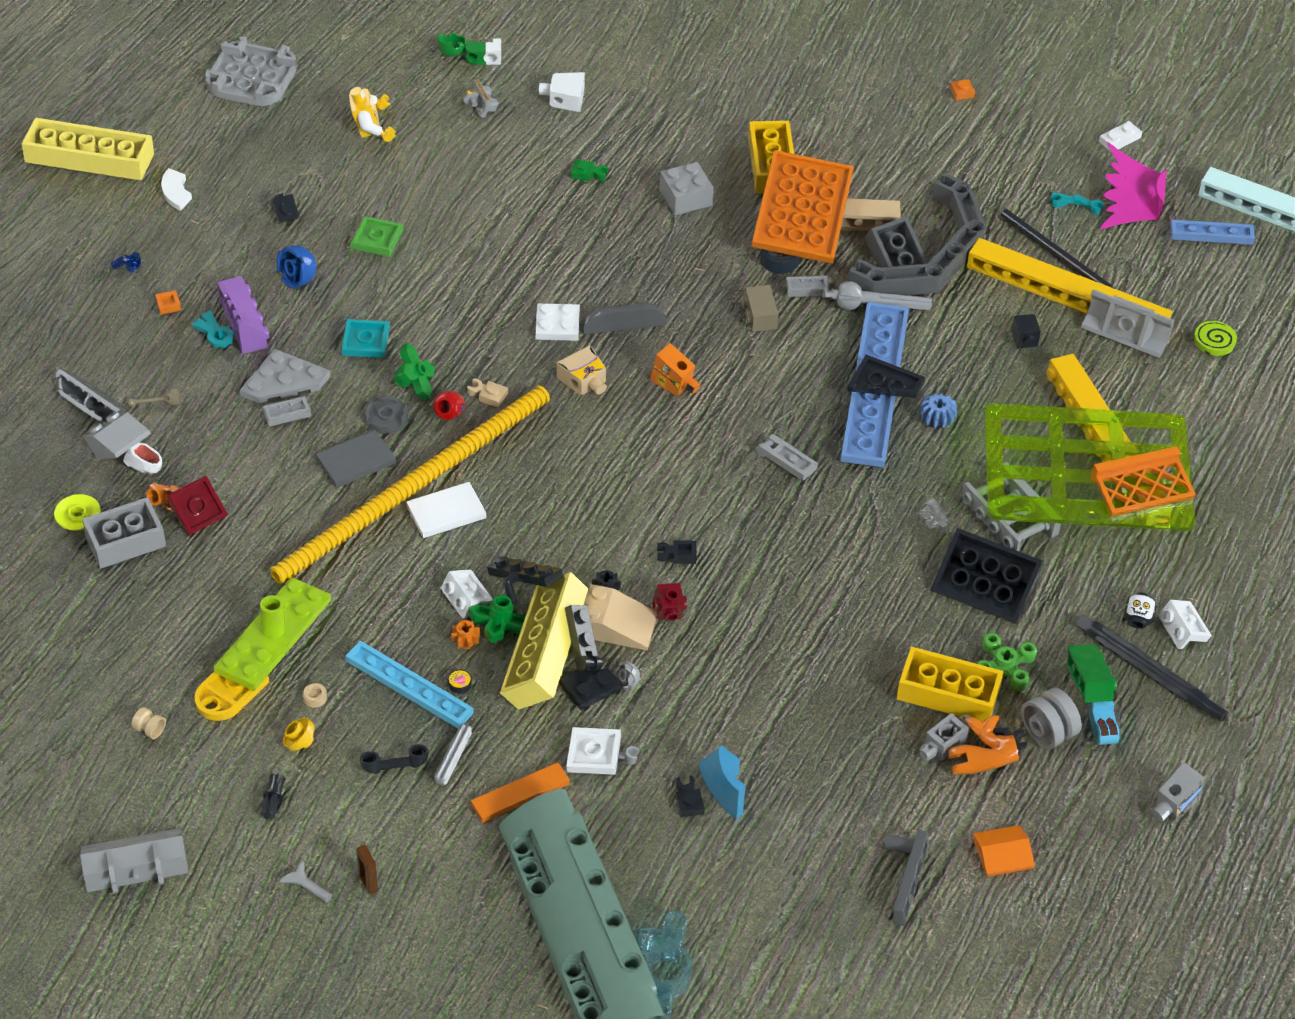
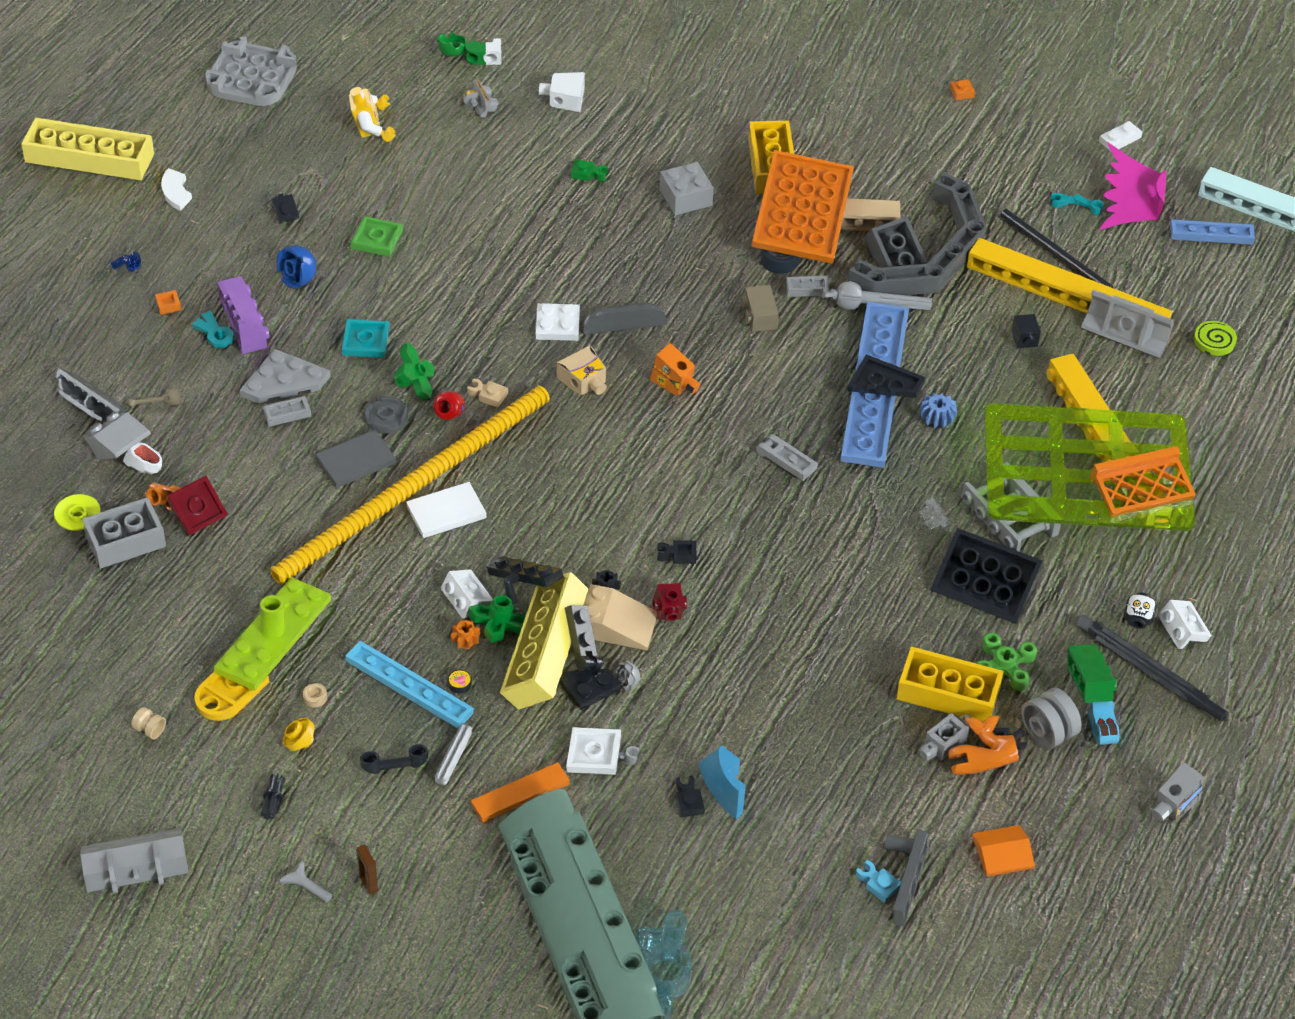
(880, 883): none -> medium azure plate

